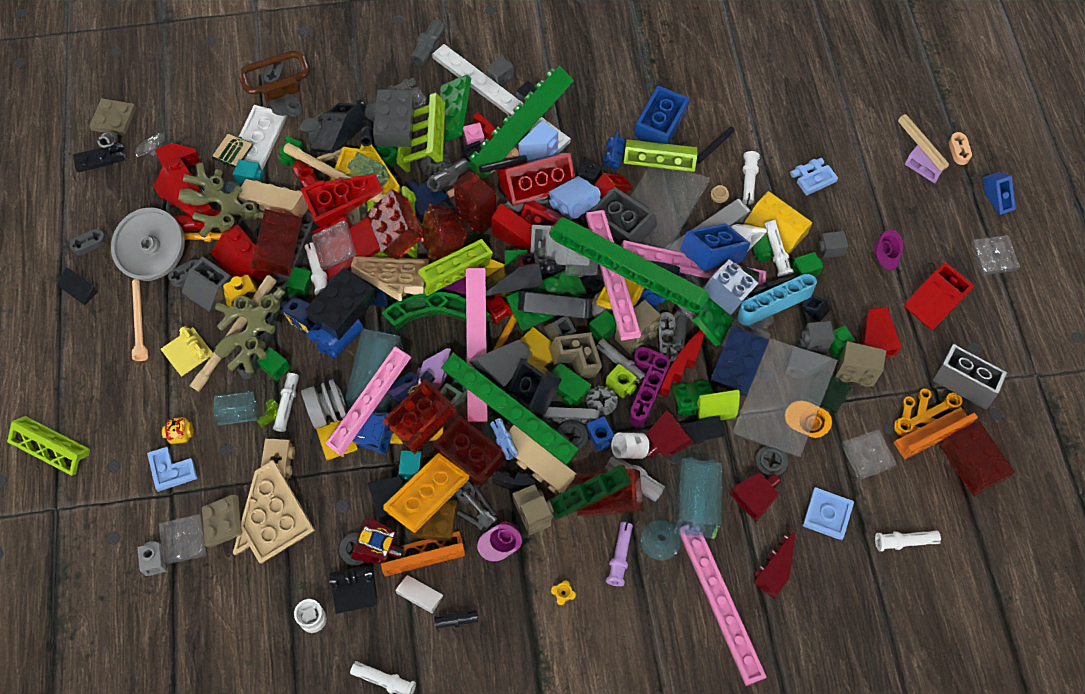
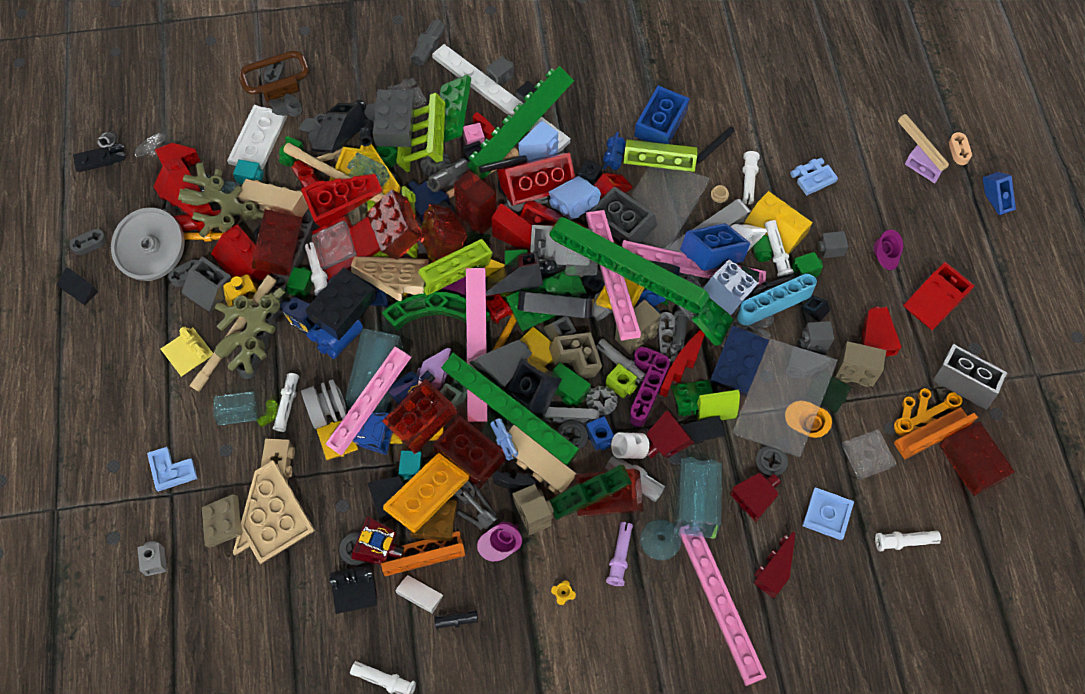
(46, 439): lime fence -> none
(112, 116): dark tan plate -> none
(139, 352): light nougat piece -> none
(177, 430): yellow head -> none
(182, 539): clear plate -> none
(231, 150): piece -> none
(273, 364): green brick -> none
(310, 615): white wheel -> none
(603, 326): green brick -> none
(841, 337): green brick -> none
(995, 255): clear plate -> none

